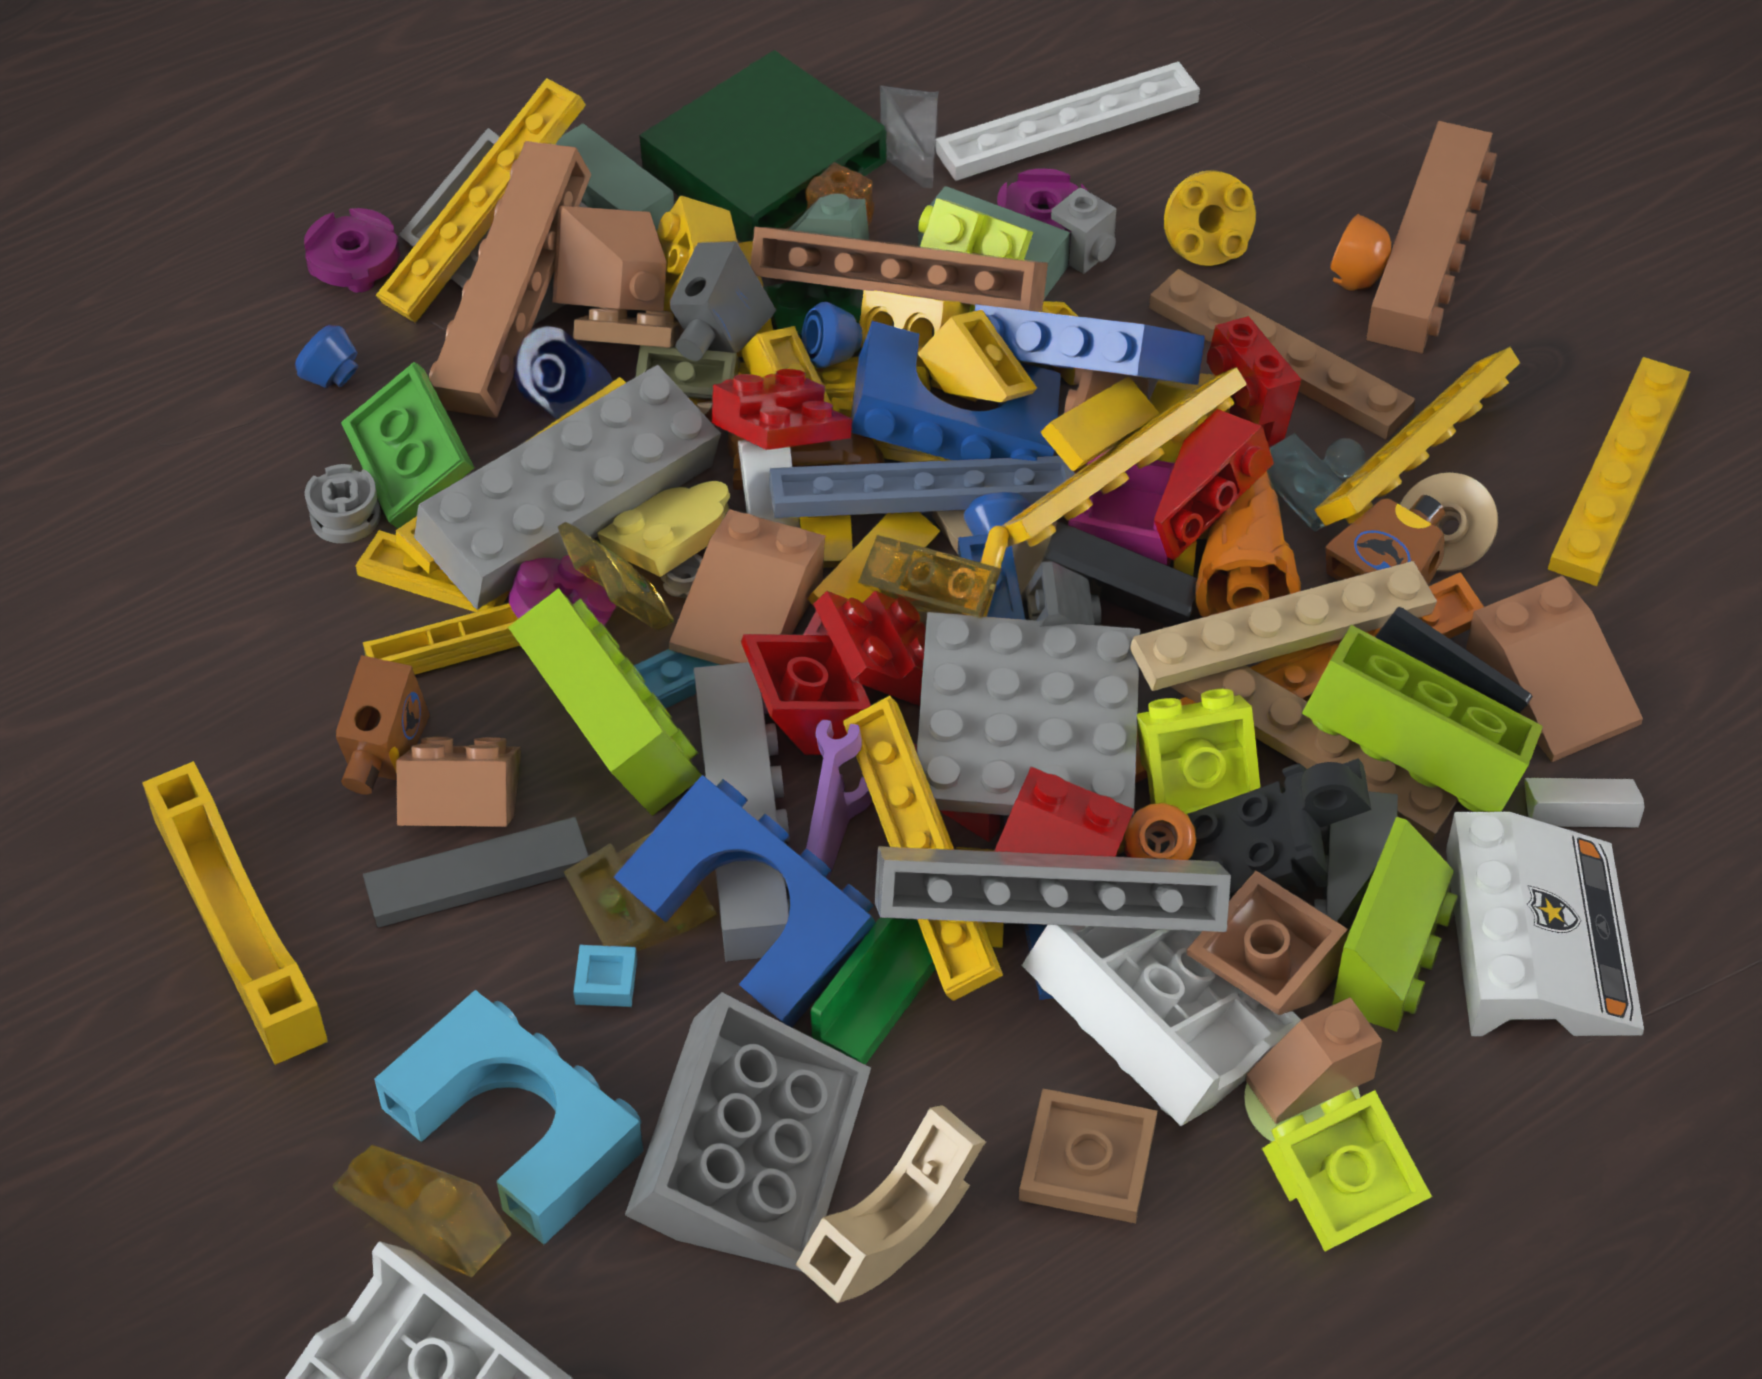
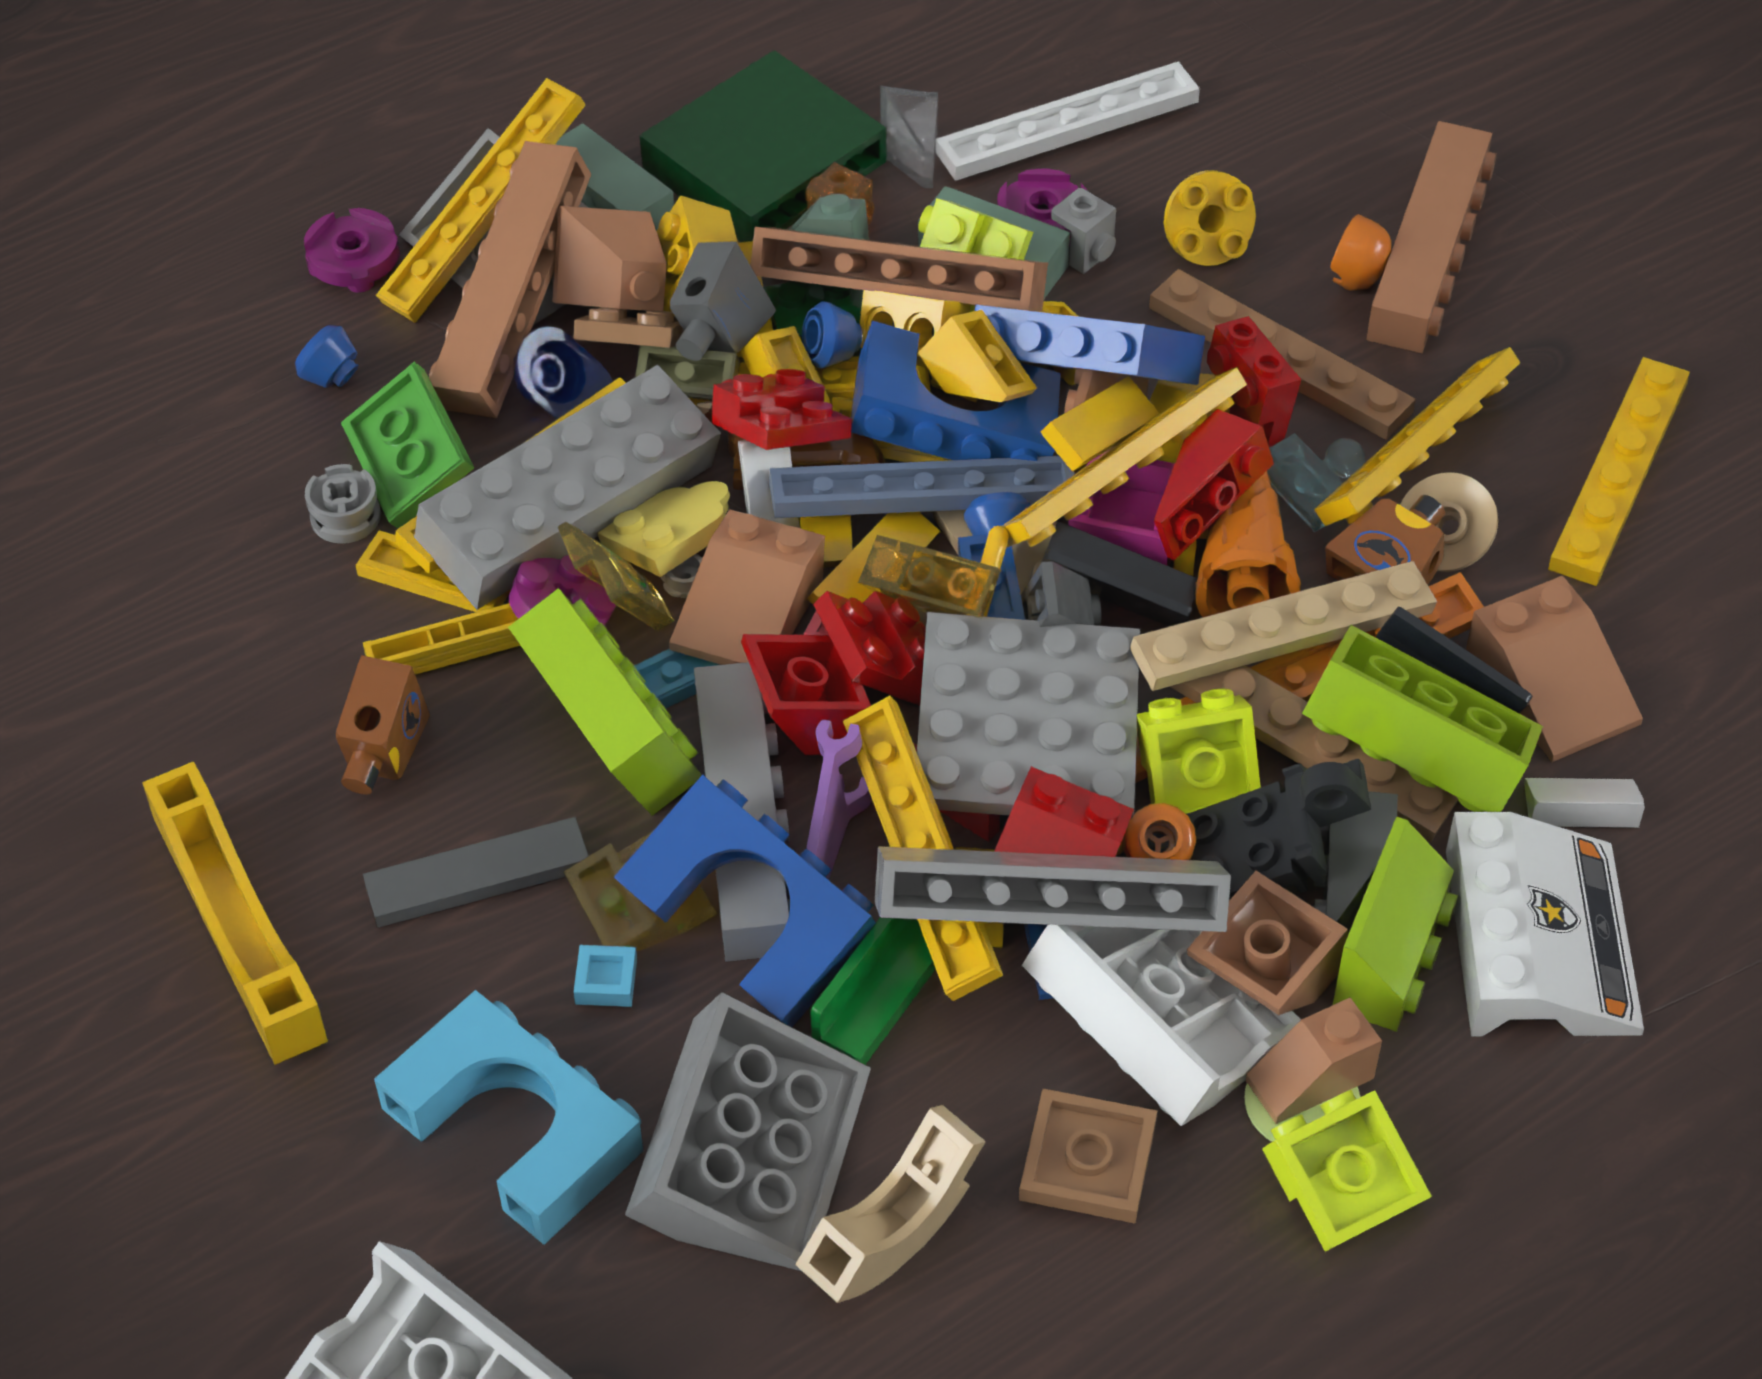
(426, 1208): clear yellow slope -> none
(458, 783): nougat slope -> none

